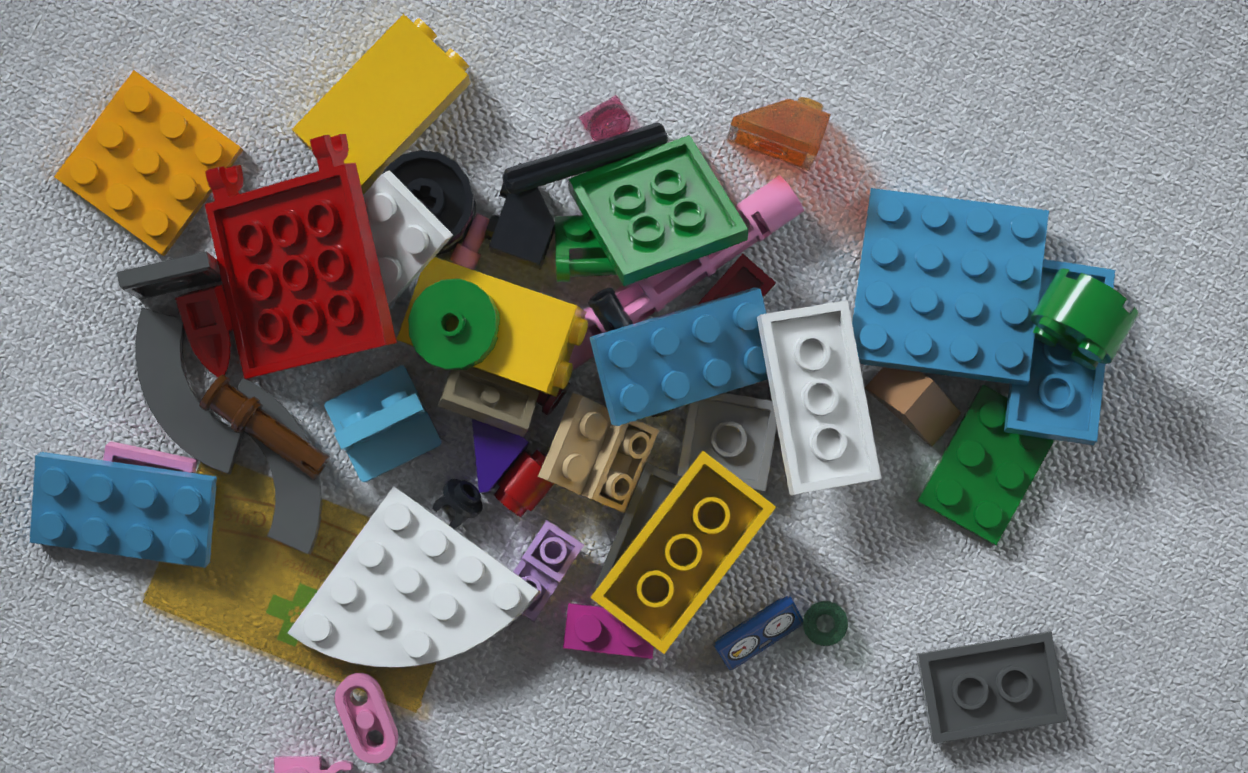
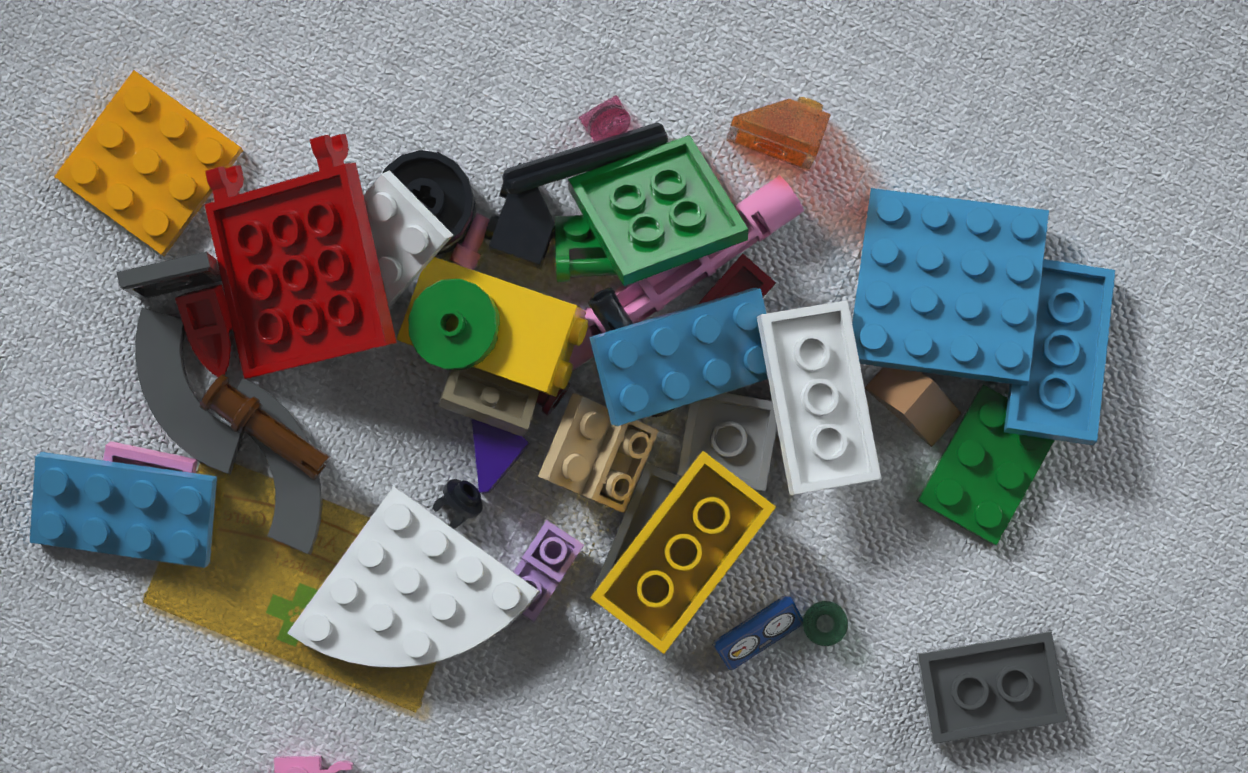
(365, 716): bright pink plate -> none
(382, 424): medium azure bracket -> none
(388, 98): yellow brick -> none
(521, 486): red brick -> none
(600, 631): dark pink plate -> none
(1083, 318): green brick -> none

